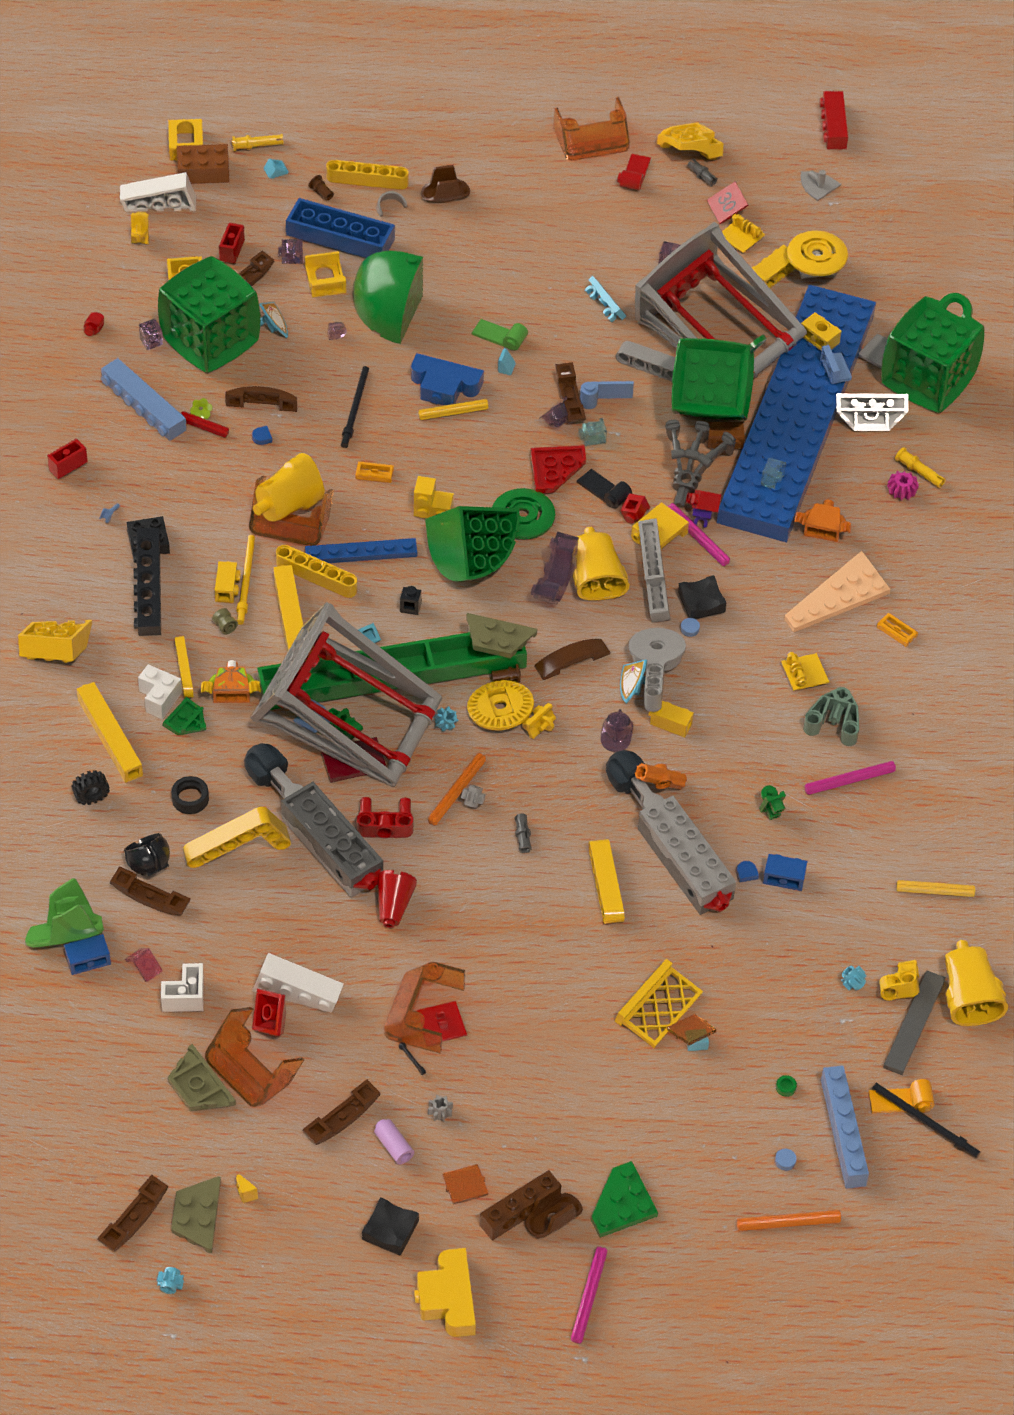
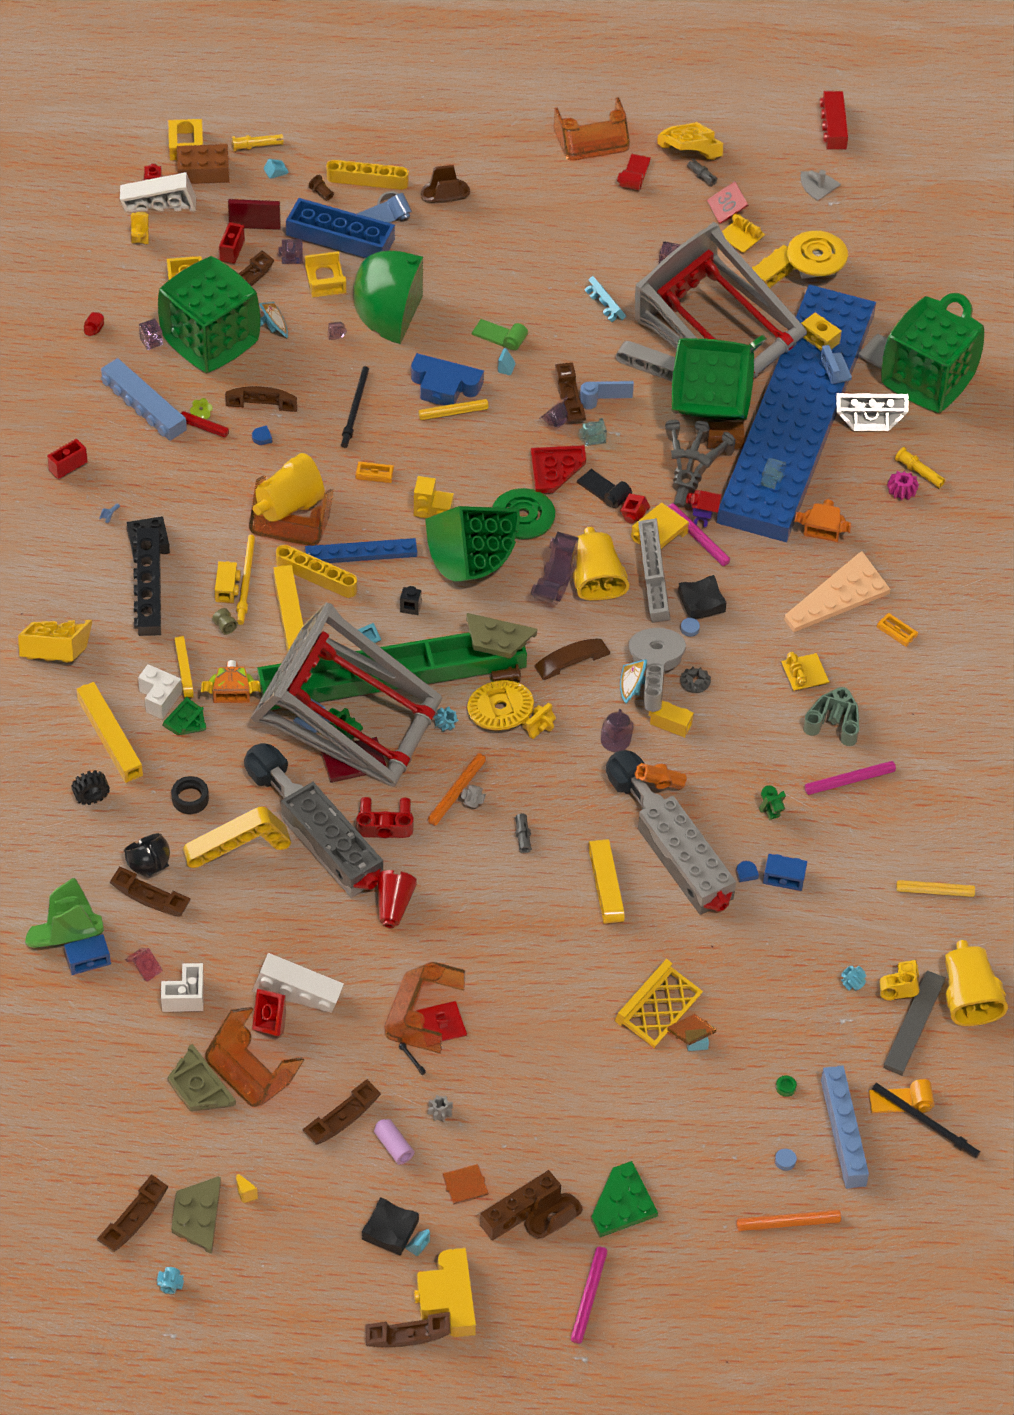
(152, 171): none -> red brick
(255, 213): none -> dark red tile
(391, 210): none -> medium blue door
(408, 1333): none -> reddish brown slope
(419, 1242): none -> medium azure slope
(700, 684): none -> dark grey gear

